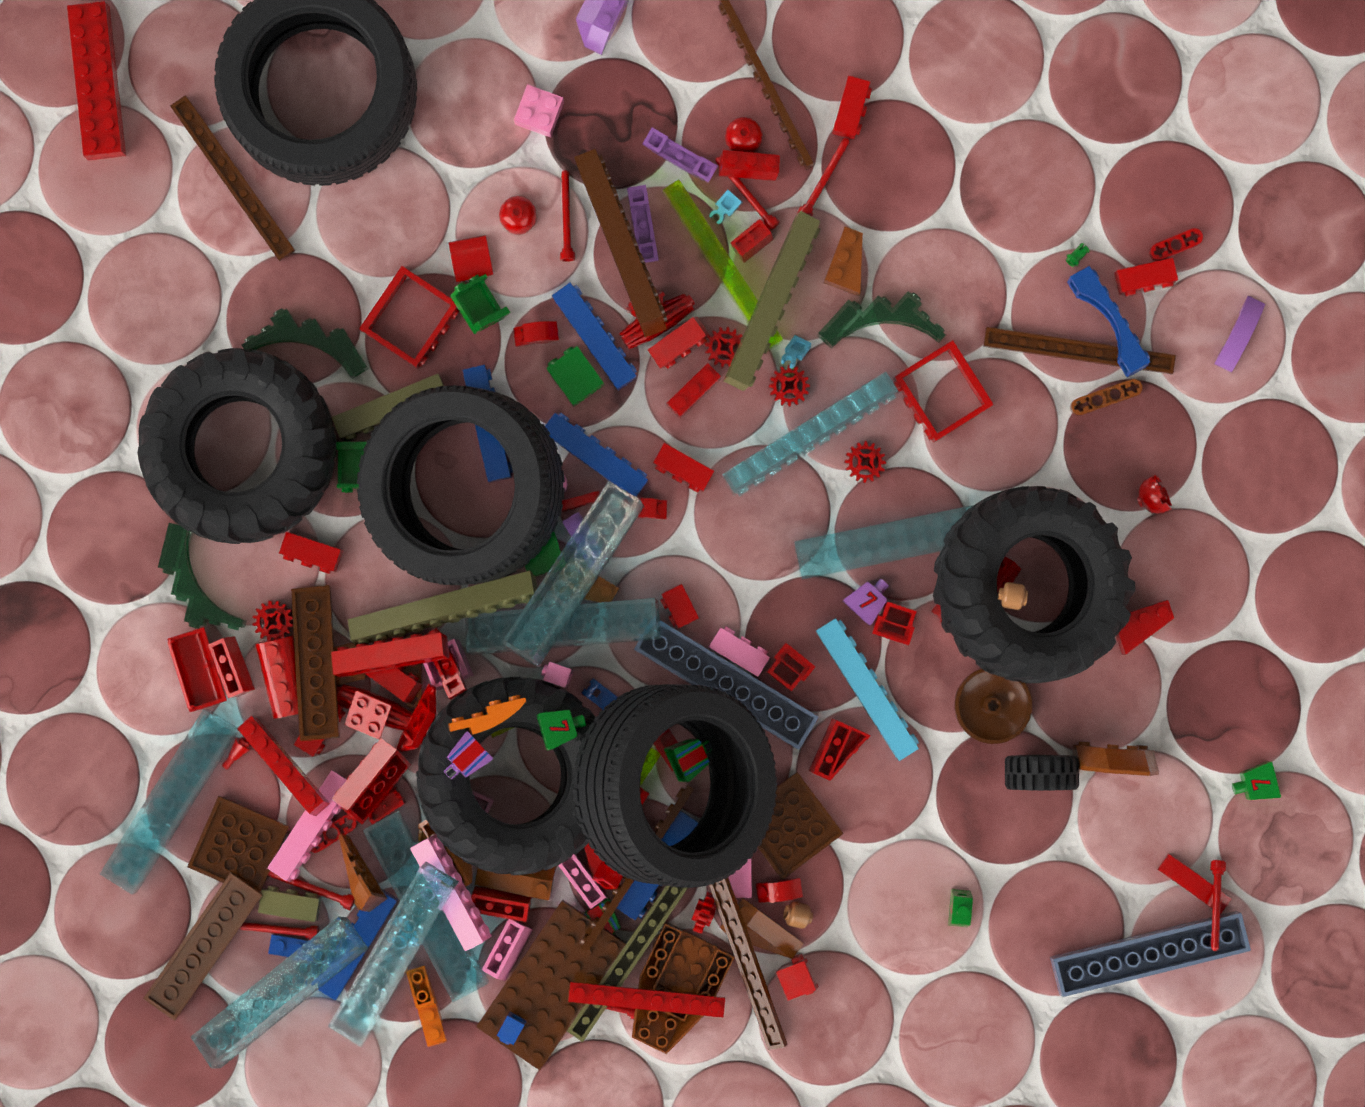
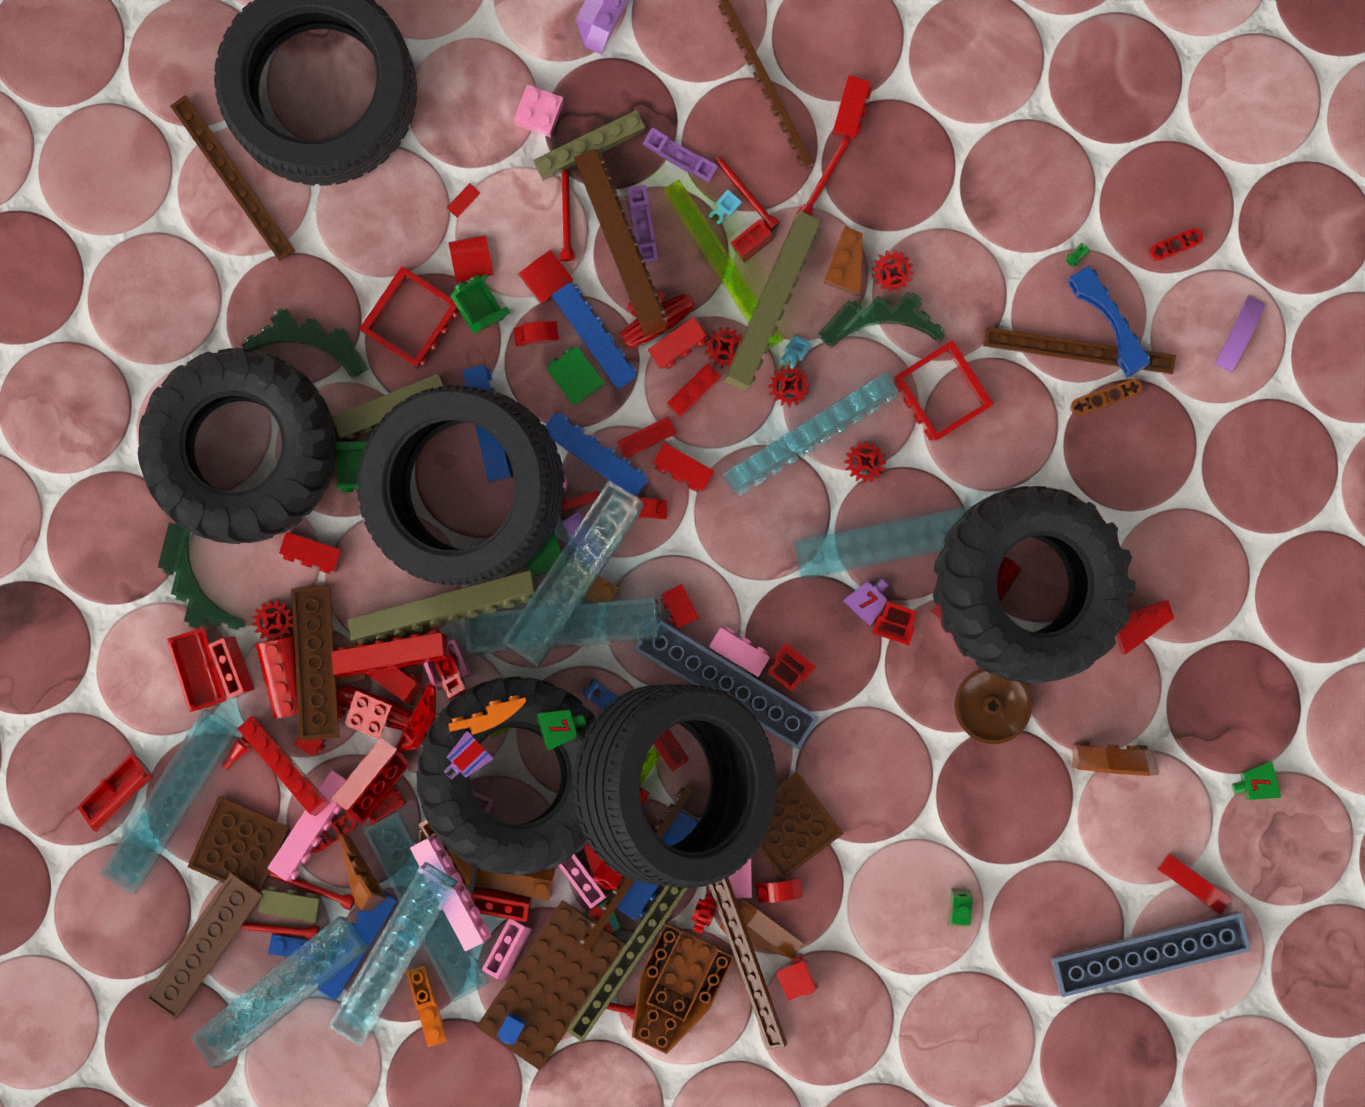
(96, 80): red brick -> none
(114, 792): none -> red container
(463, 200): none -> red sticker
(518, 215): red cylinder -> none
(545, 276): none -> red slope
(557, 674): bright pink brick -> none
(599, 139): none -> olive brick
(646, 437): none -> red tile
(646, 999): red plate -> none
(688, 758): green torso -> none
(743, 135): red cylinder -> none
(749, 165): red brick -> none
(798, 915): medium nougat head -> none
(836, 748): red wedge -> none
(867, 690): medium azure brick -> none
(894, 264): none -> red gear
(1013, 596): medium nougat head -> none
(1042, 772): black tyre -> none
(1146, 277): red brick -> none
(1154, 496): red cylinder -> none
(1218, 868): red piece -> none

